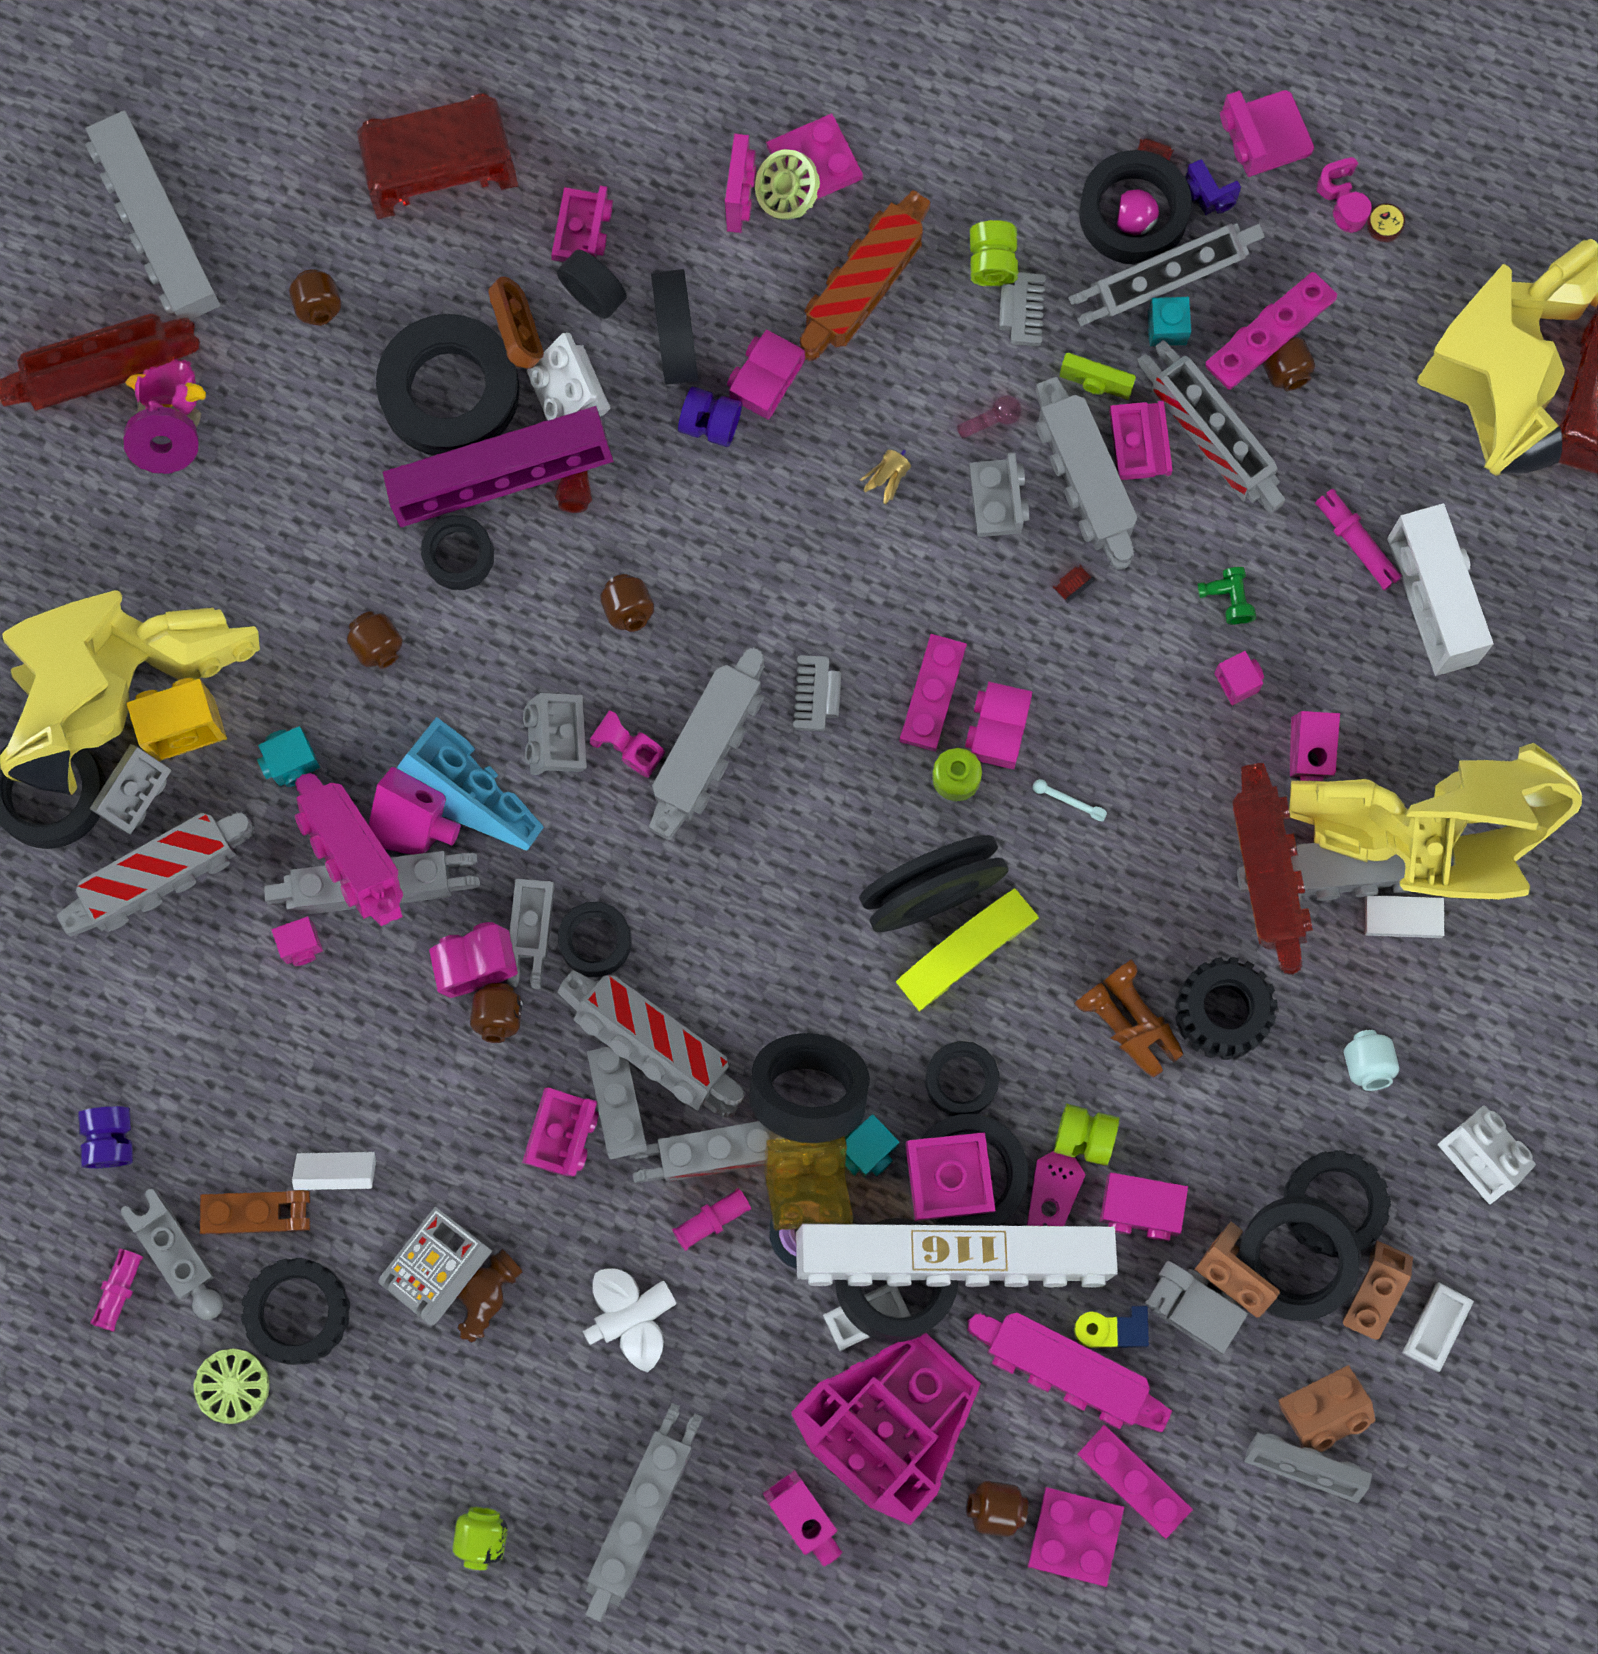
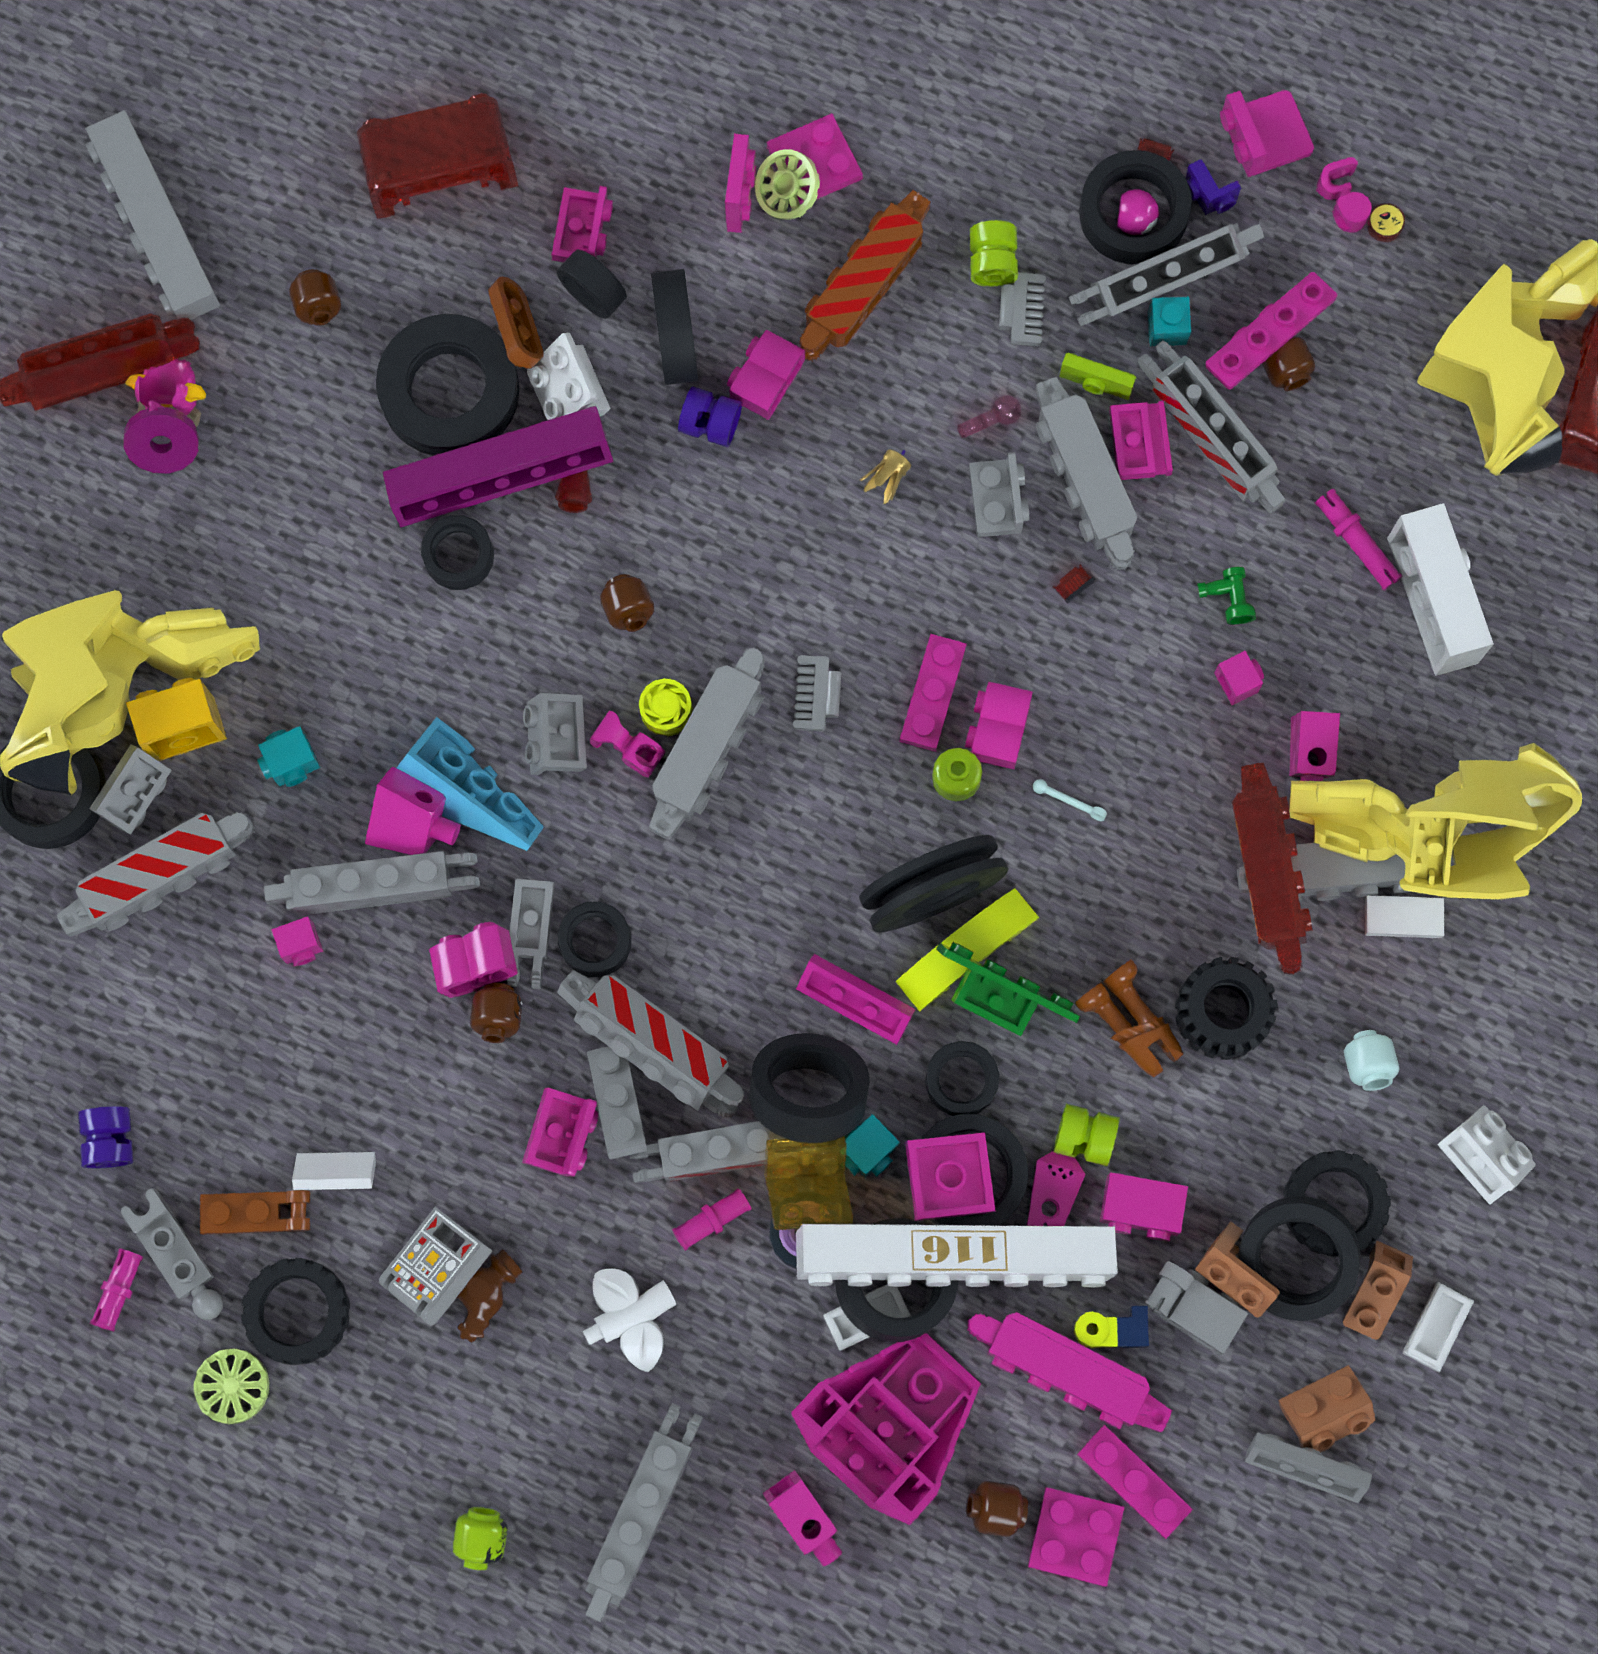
(349, 849): dark pink hinge -> none
(374, 640): reddish brown head -> none
(665, 707): none -> neon yellow wheel
(855, 999): none -> dark pink plate
(998, 997): none -> green bracket

